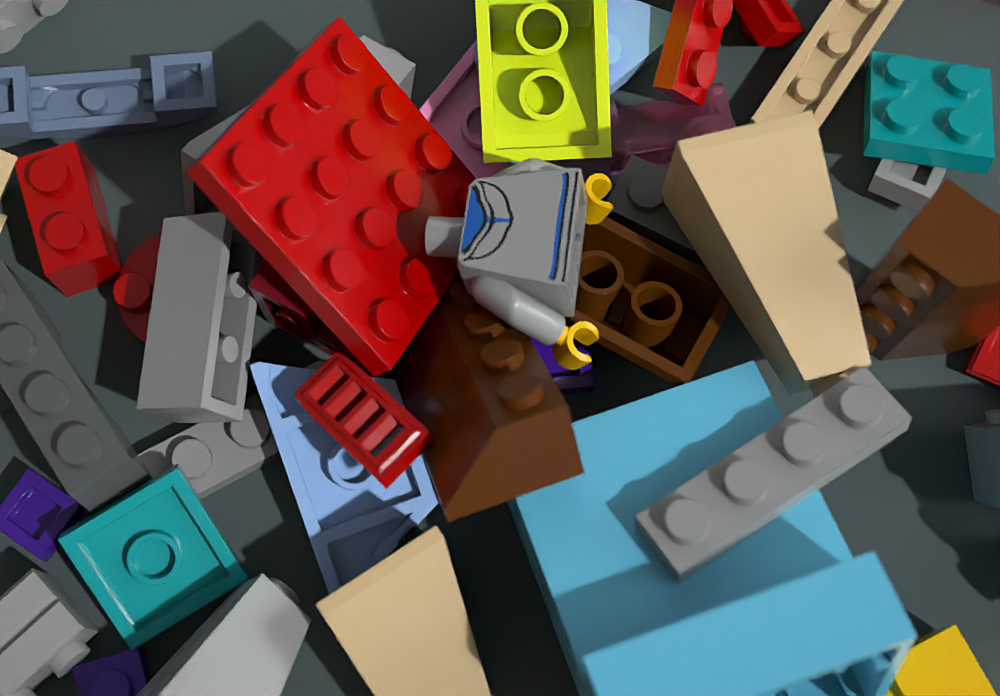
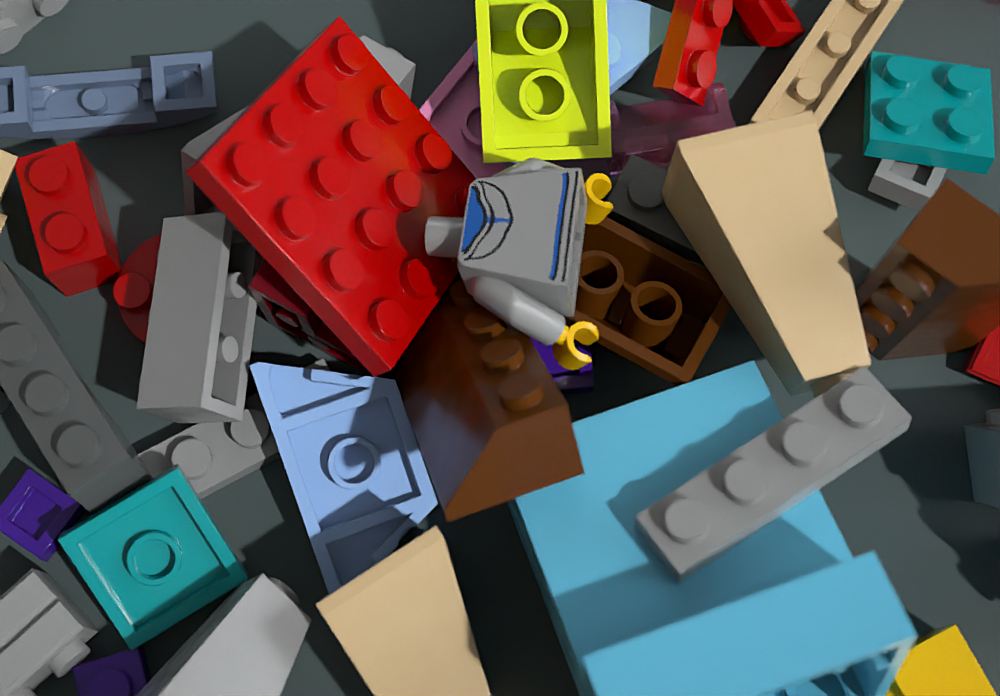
(351, 412): red slope -> none

